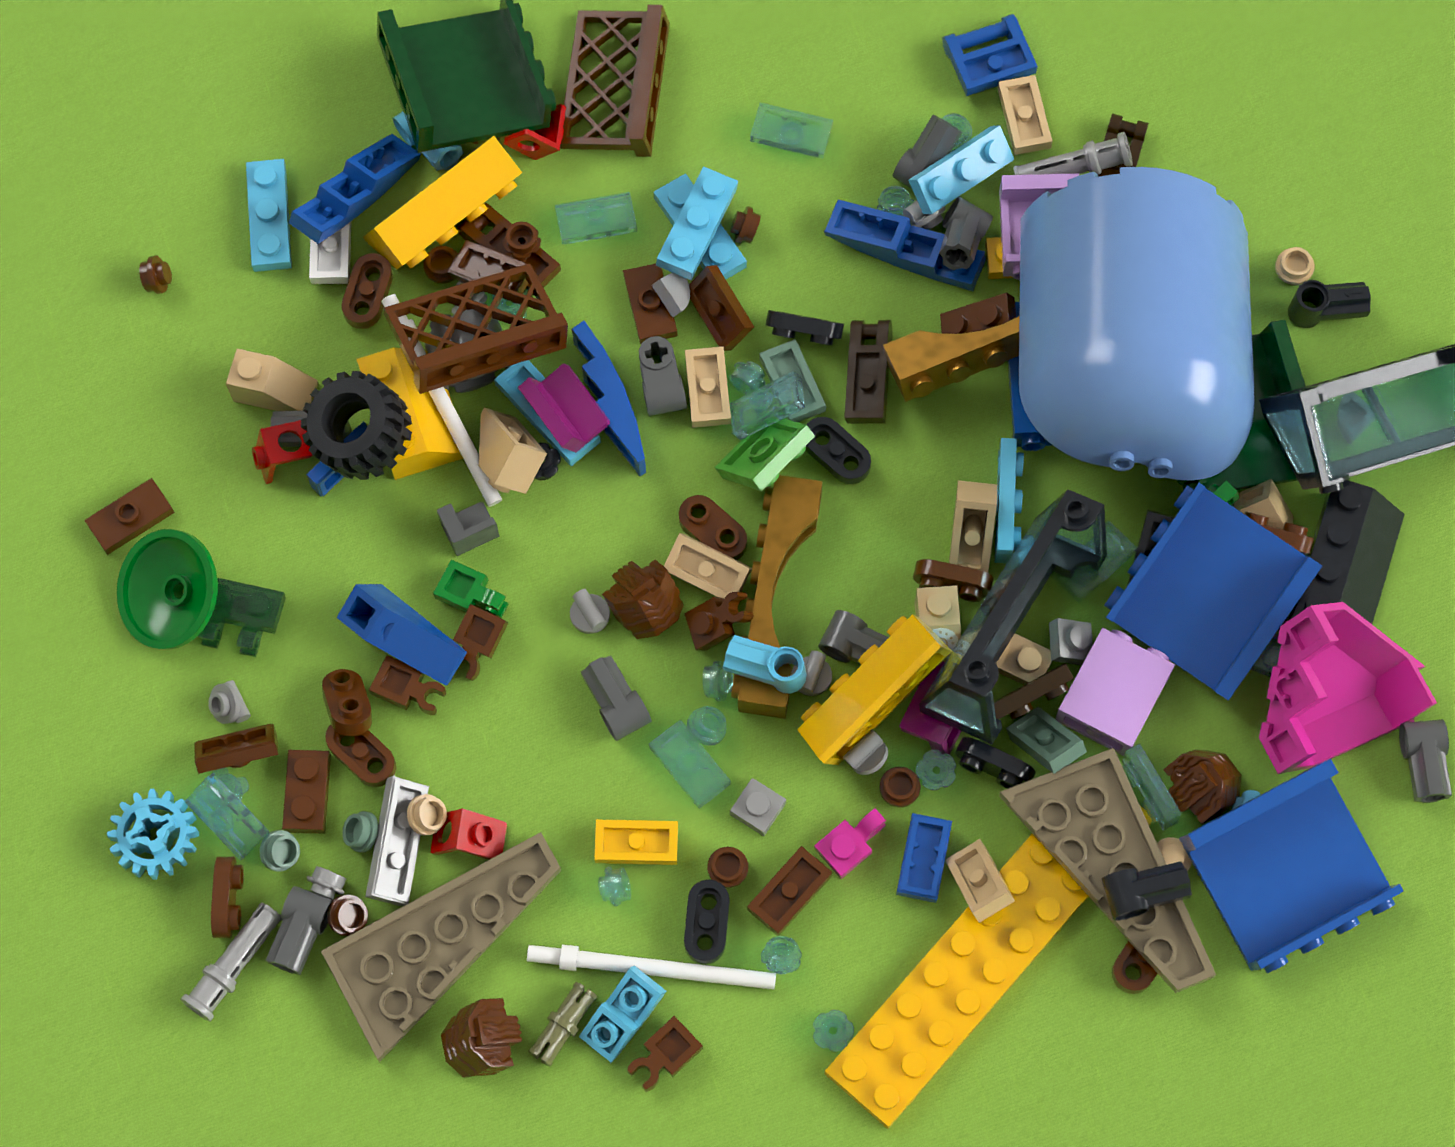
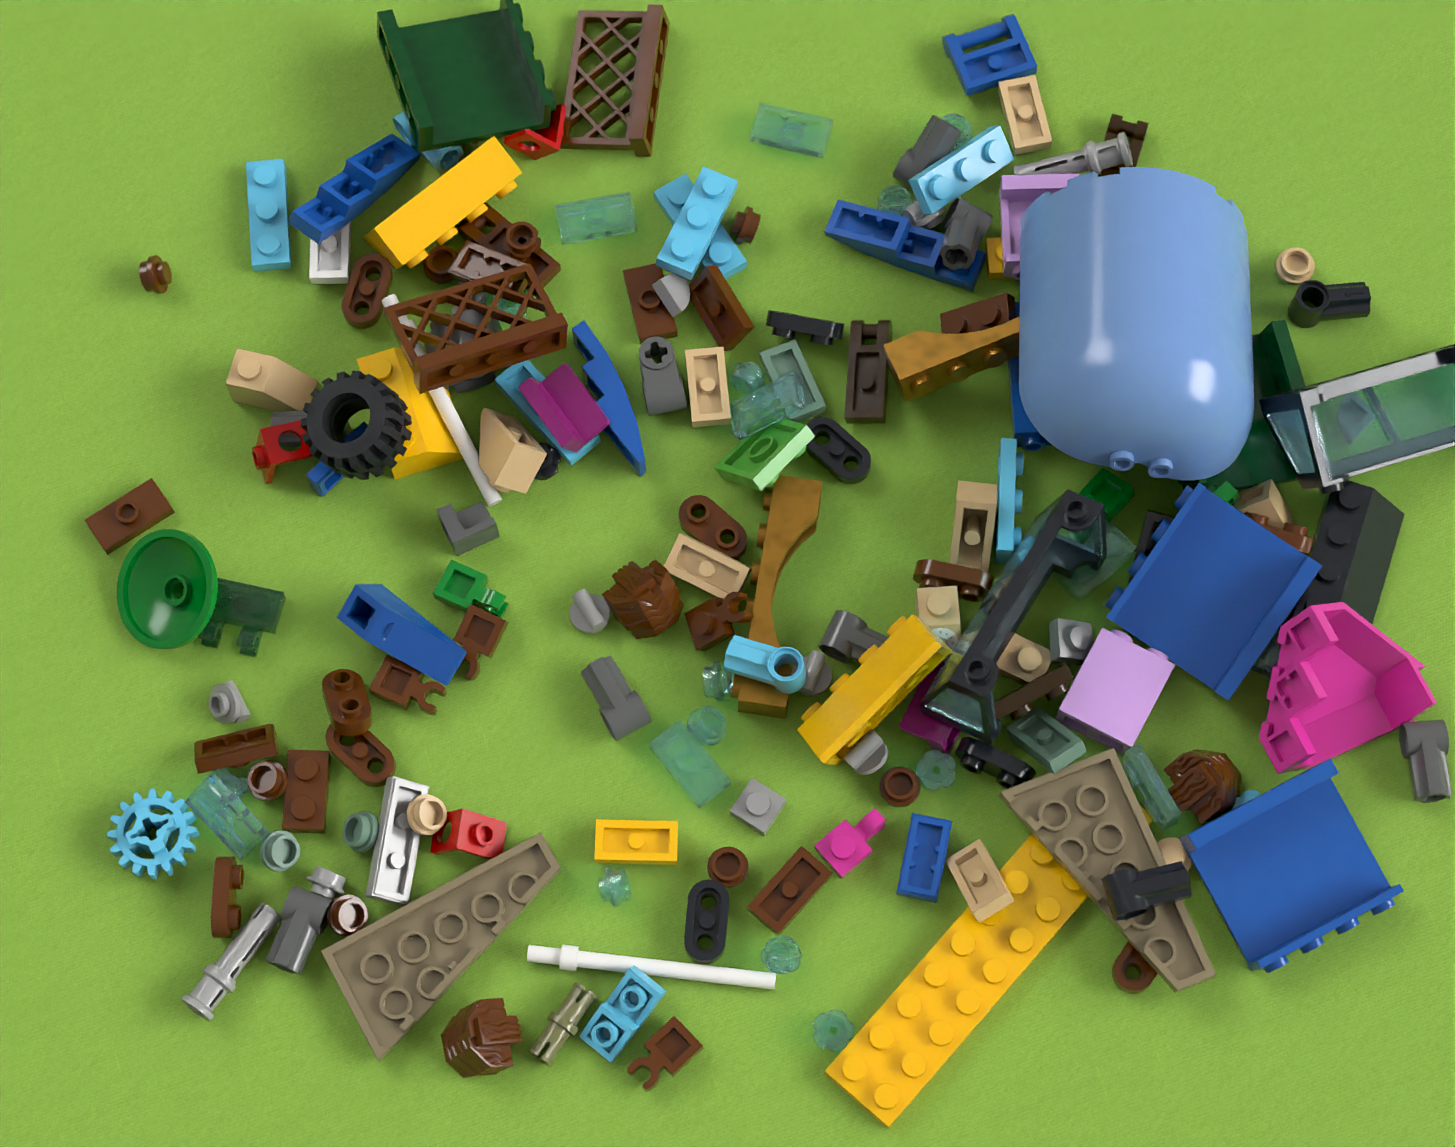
(267, 780): none -> reddish brown plate
(1109, 491): none -> green plate

